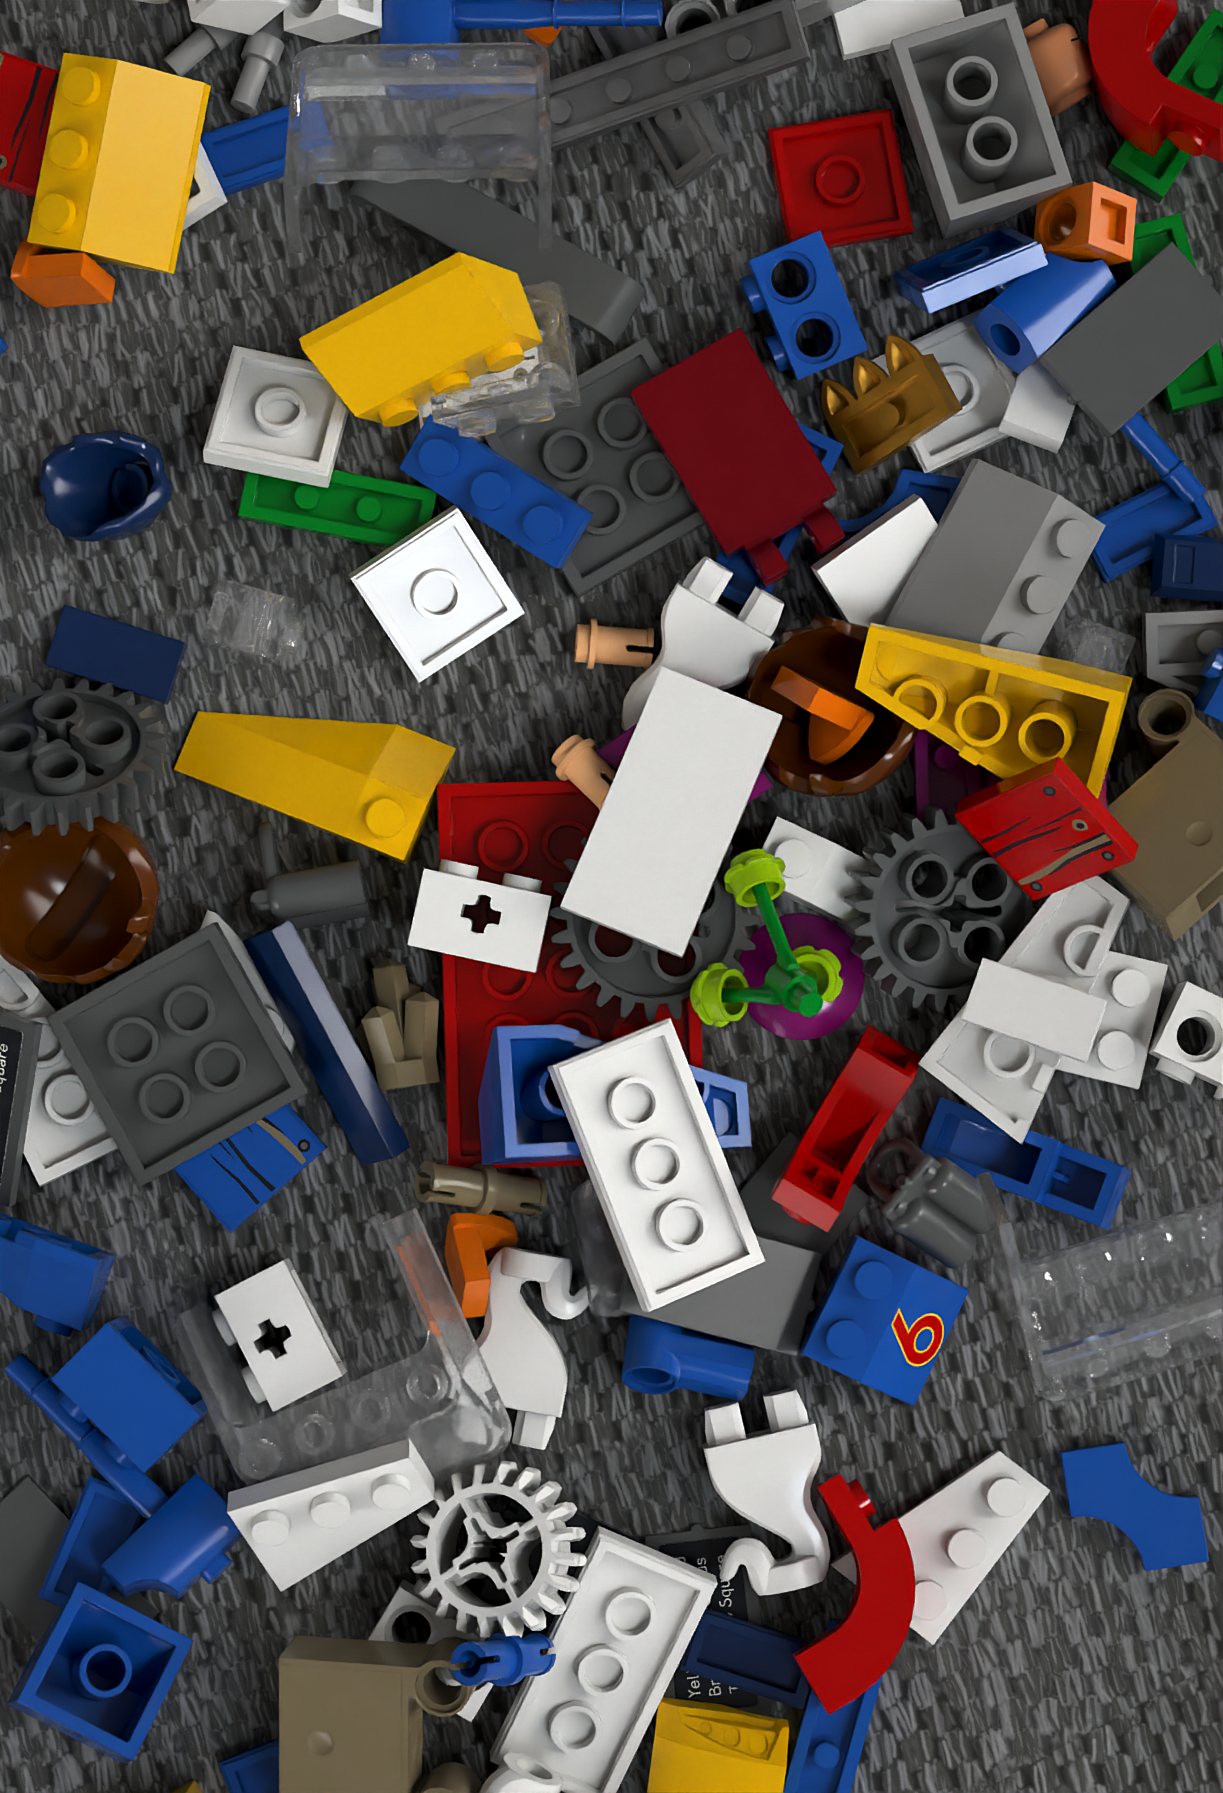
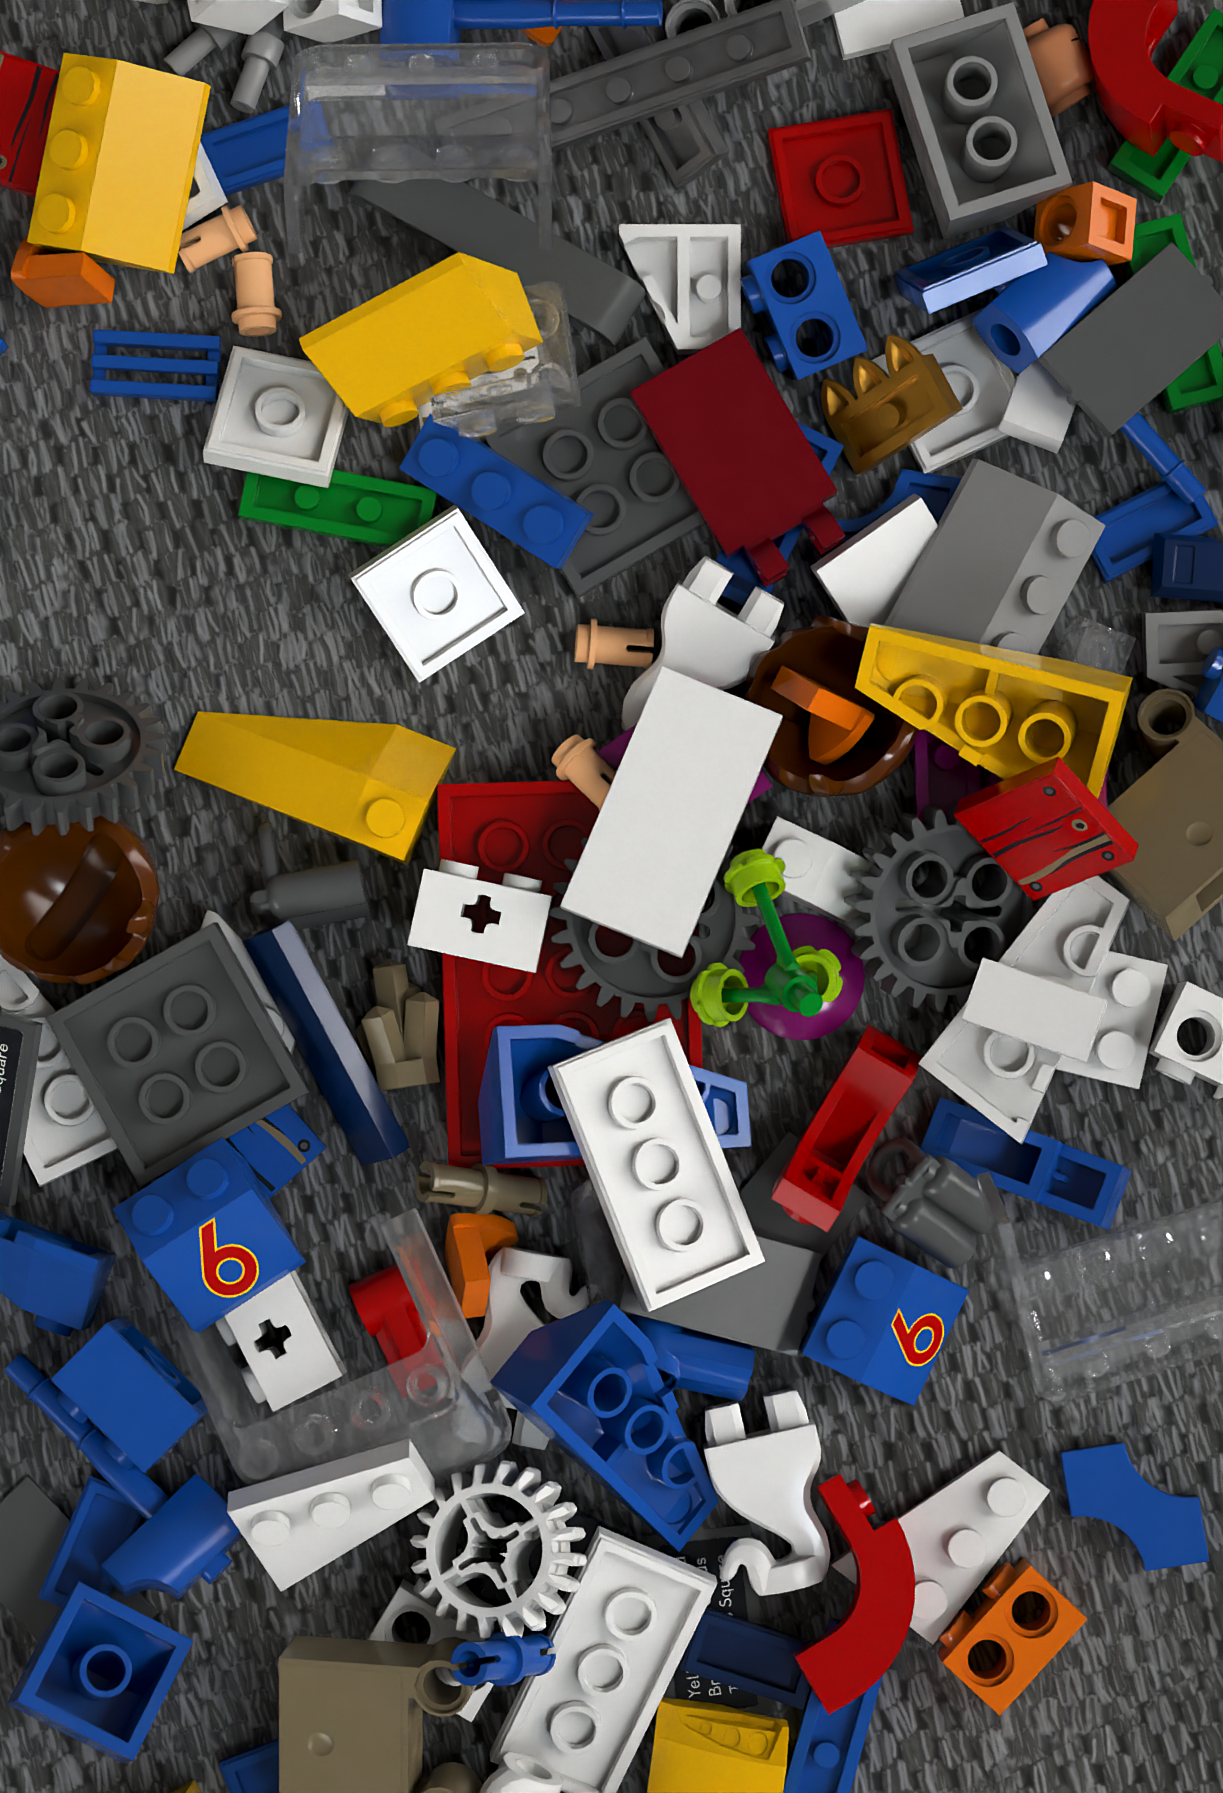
(104, 486): dark blue hair -> none
(116, 654): dark blue tile -> none
(165, 341): none -> blue tile
(209, 1234): none -> blue slope
(216, 237): none -> light nougat pin
(253, 623): clear brick -> none
(255, 295): none -> light nougat pin
(389, 1313): none -> red piece
(604, 1404): none -> blue wedge
(689, 278): none -> white wing
(1024, 1646): none -> orange brick

